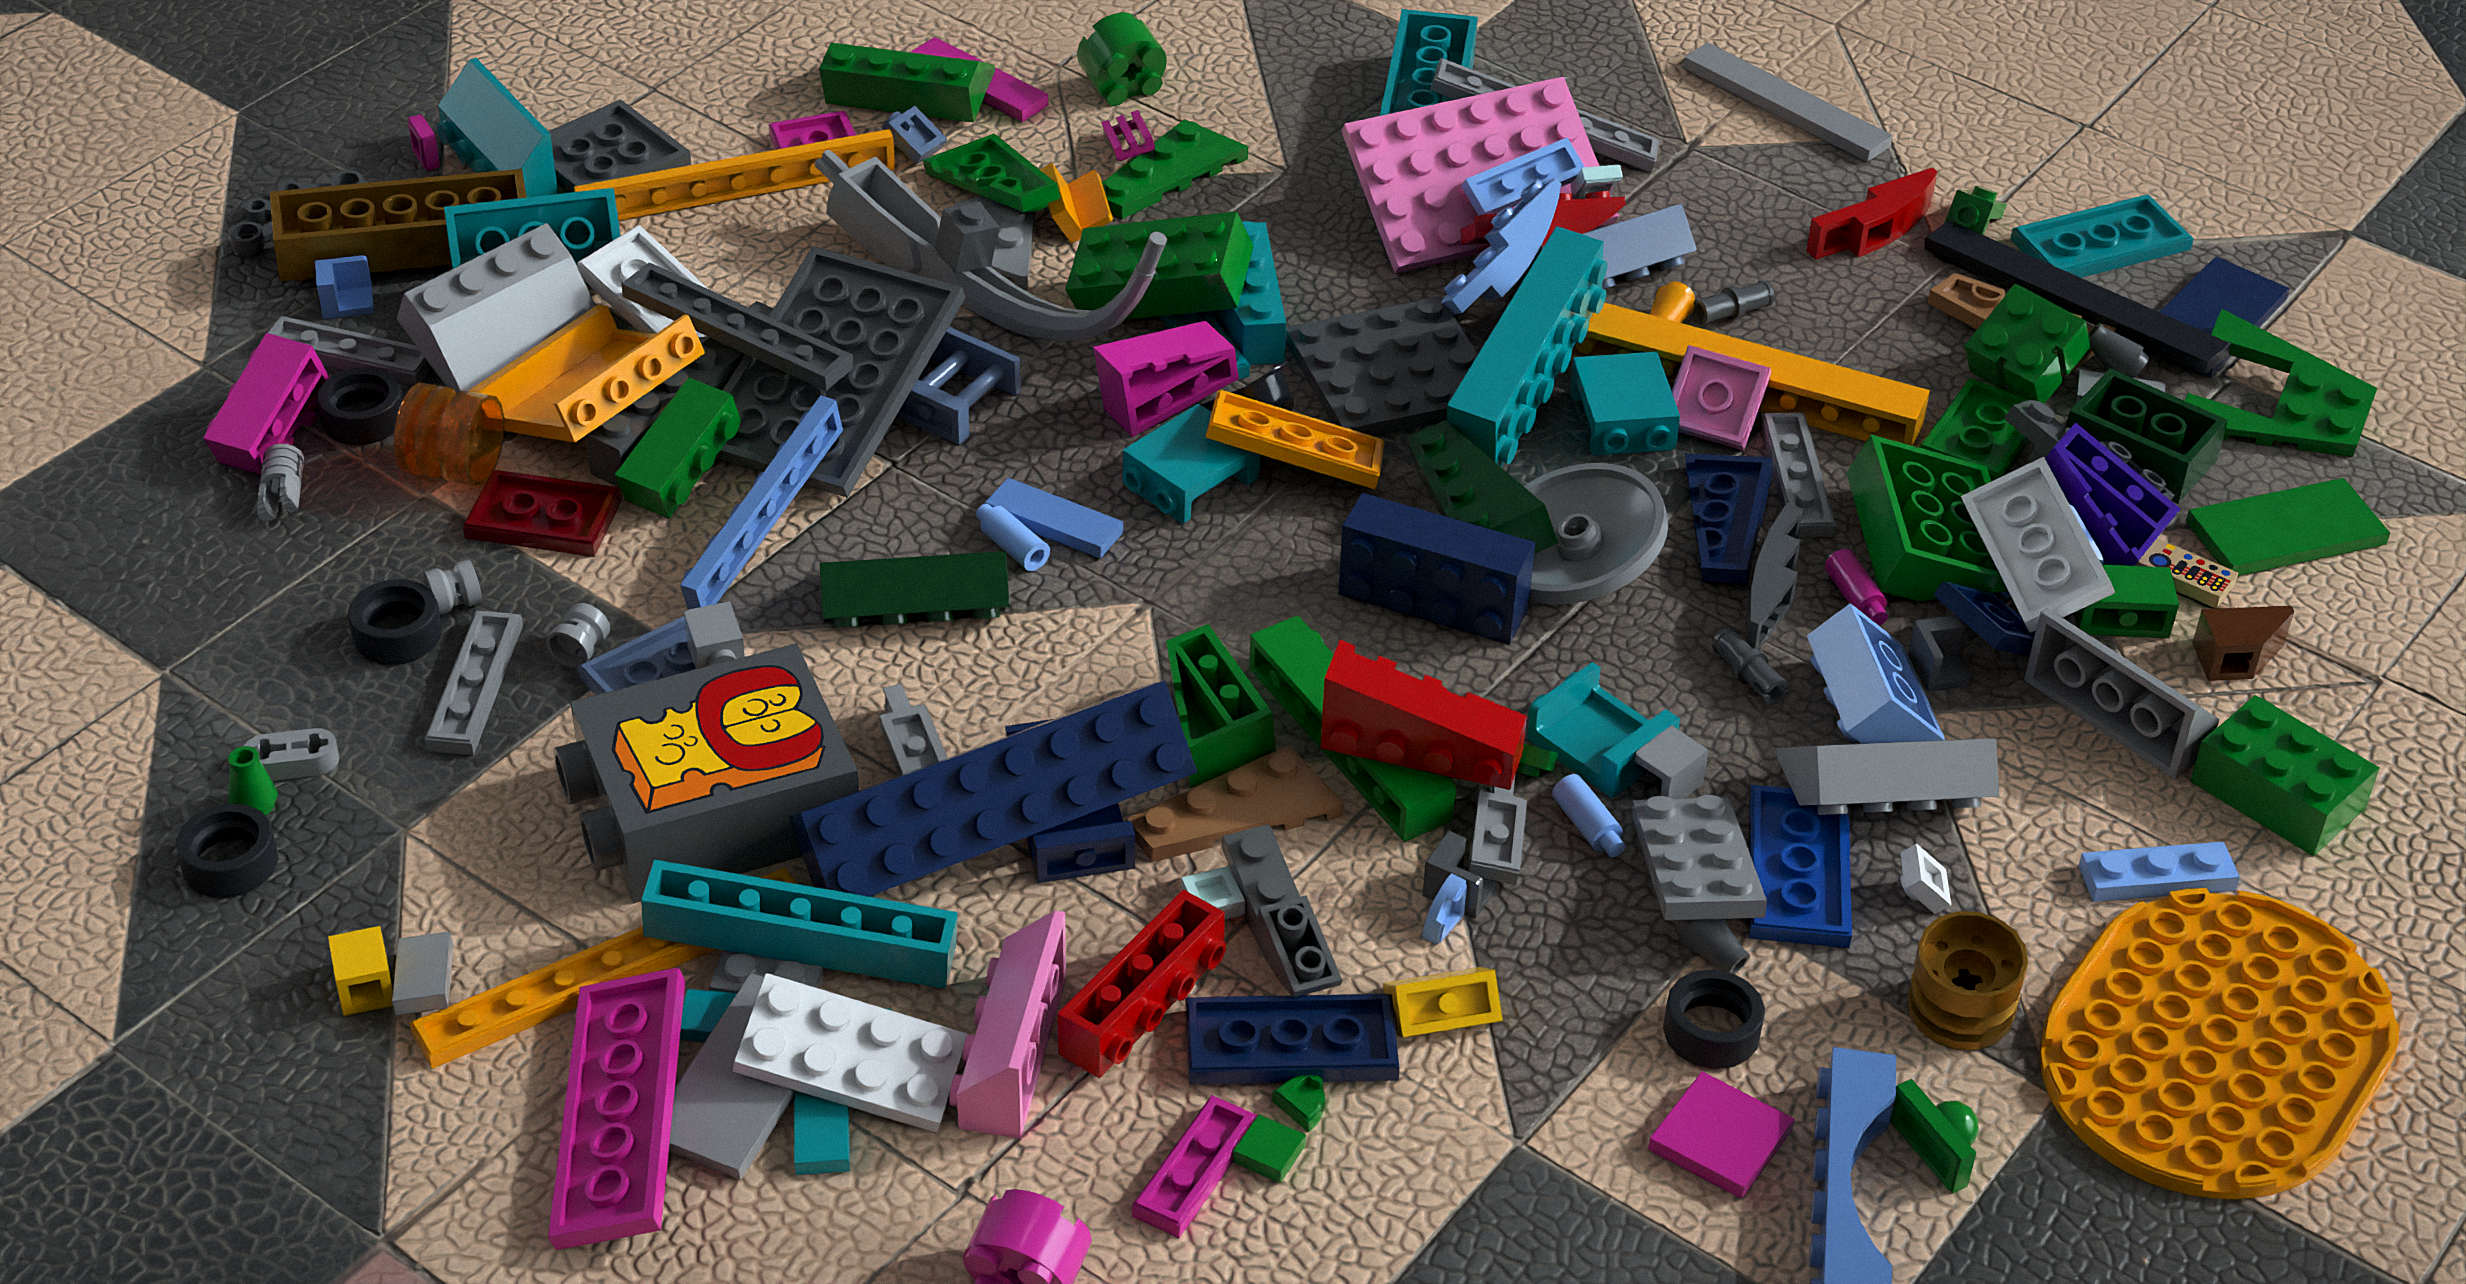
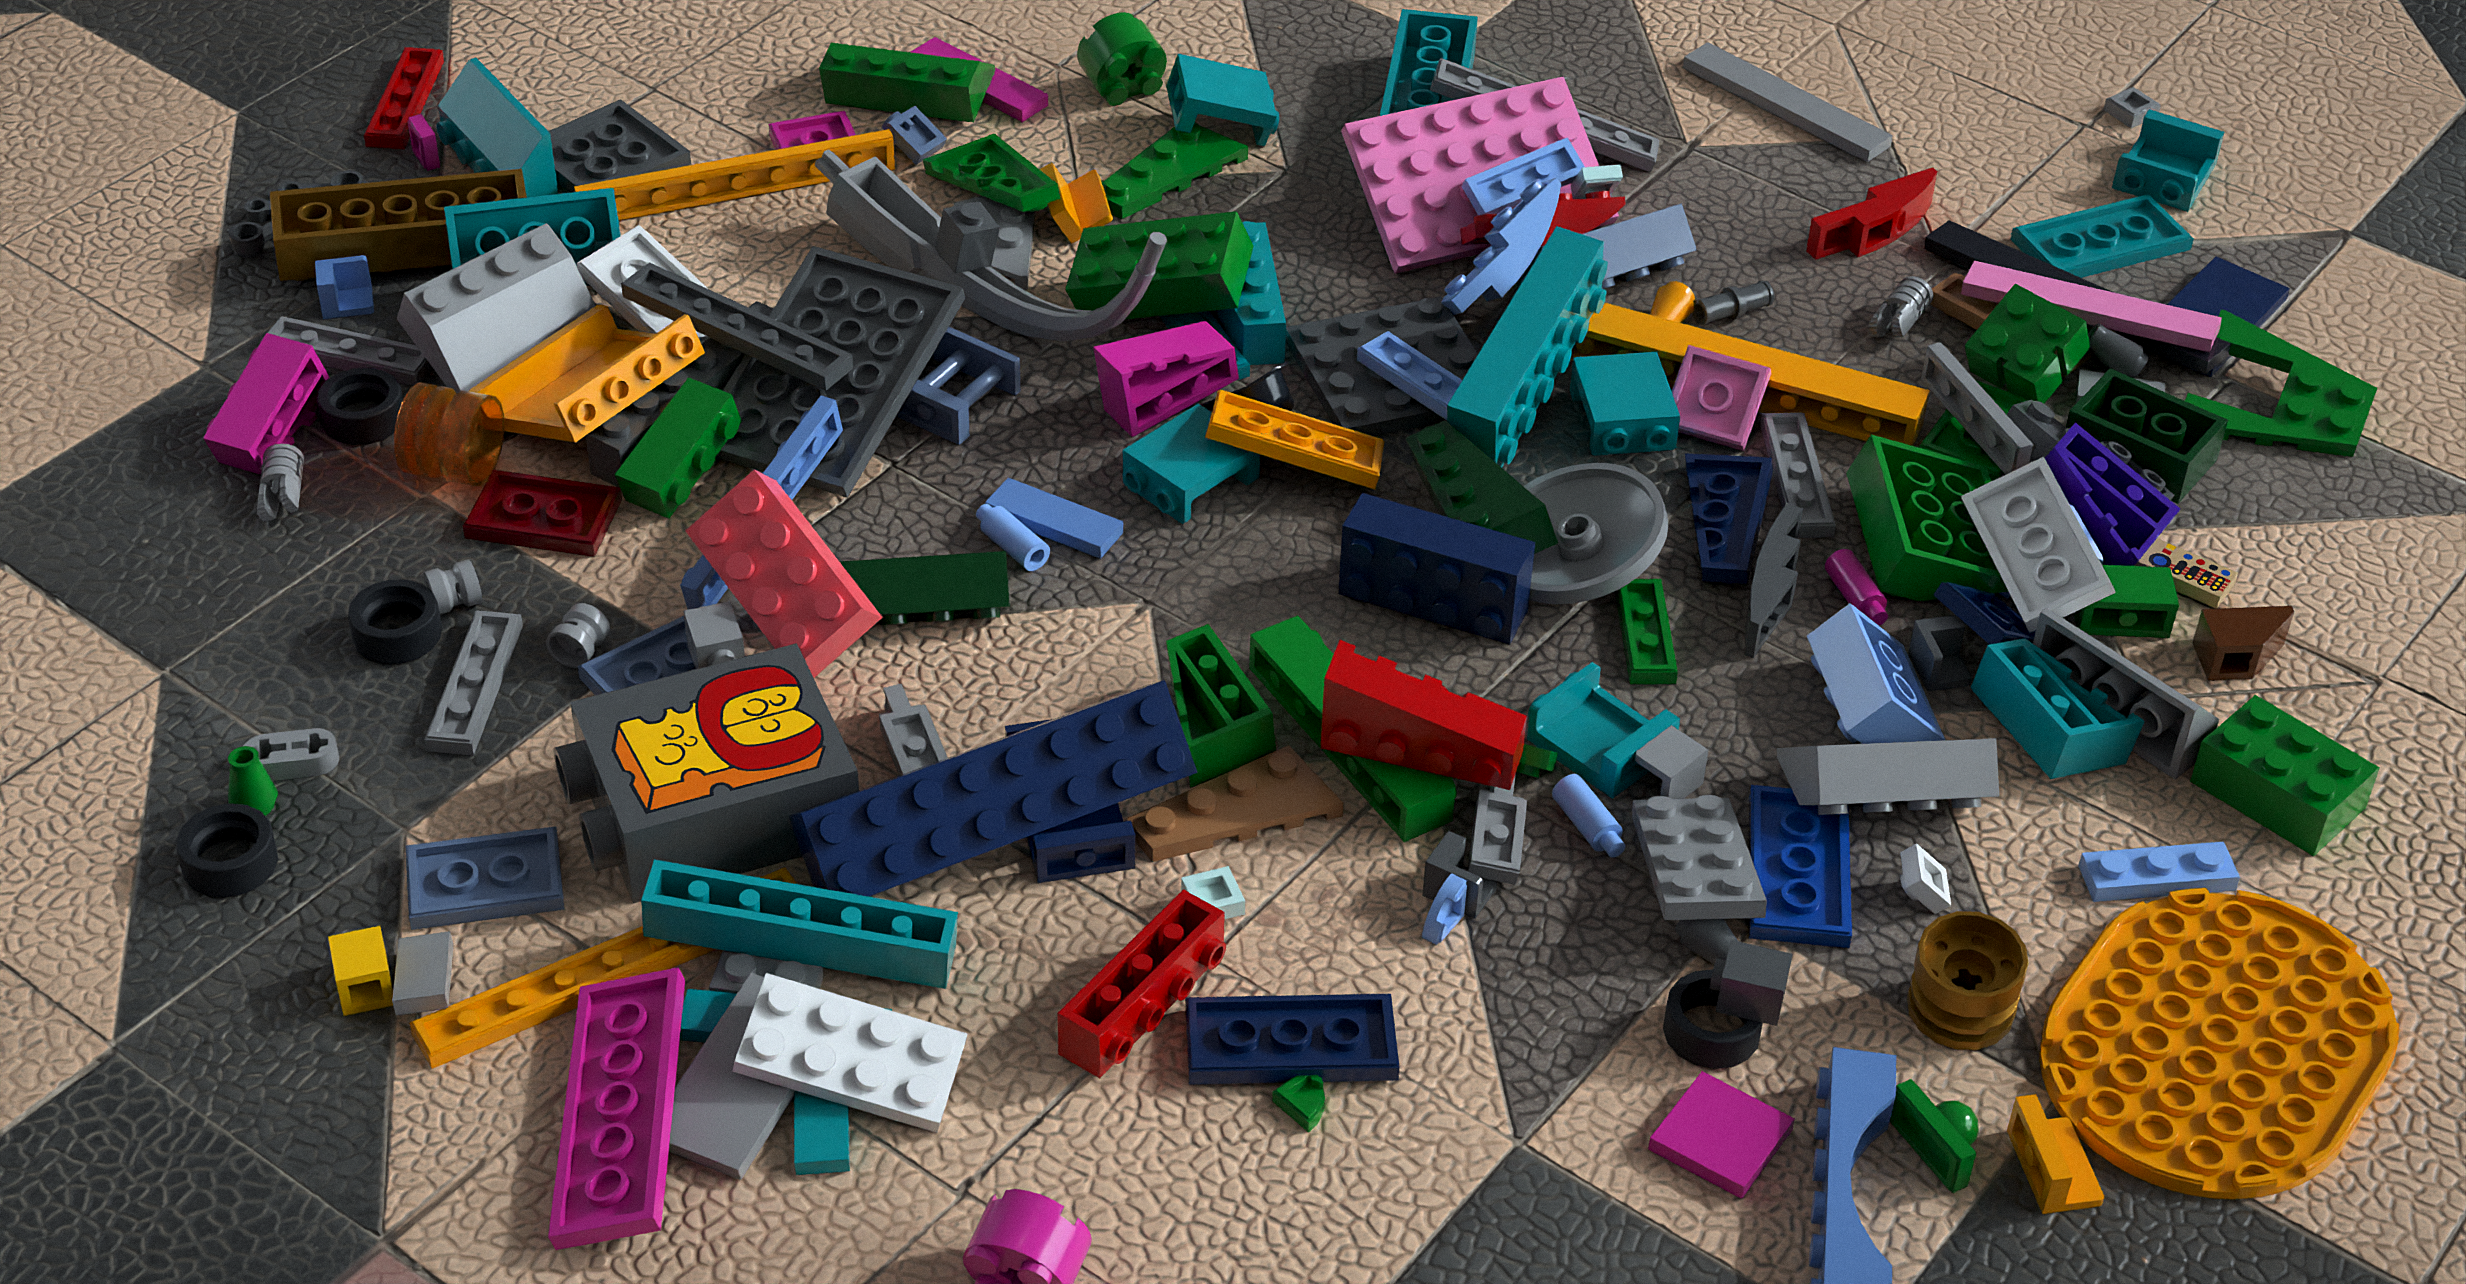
(403, 97): none -> red tile
(484, 878): none -> sand blue tile
(783, 571): none -> coral brick
(1012, 1030): bright pink slope -> none
(1125, 127): dark pink tile -> none
(1193, 1167): dark pink tile -> none
(1223, 93): none -> teal panel
(1269, 1148): green tile -> none
(1278, 915): dark grey slope -> none
(1410, 371): none -> light blue tile
(1445, 1001): yellow panel -> none
(1646, 632): none -> green tile
(1750, 666): dark grey pin -> none
(1751, 982): none -> dark grey brick
(1901, 308): none -> light grey hinge
(1975, 208): green bracket -> none
(1975, 409): none -> light grey tile
(2051, 714): none -> teal wedge
(2052, 1158): none -> light orange panel
(2097, 306): none -> bright pink tile
(2130, 106): none -> light grey tile
(2169, 160): none -> teal panel
(2287, 527): green tile -> none

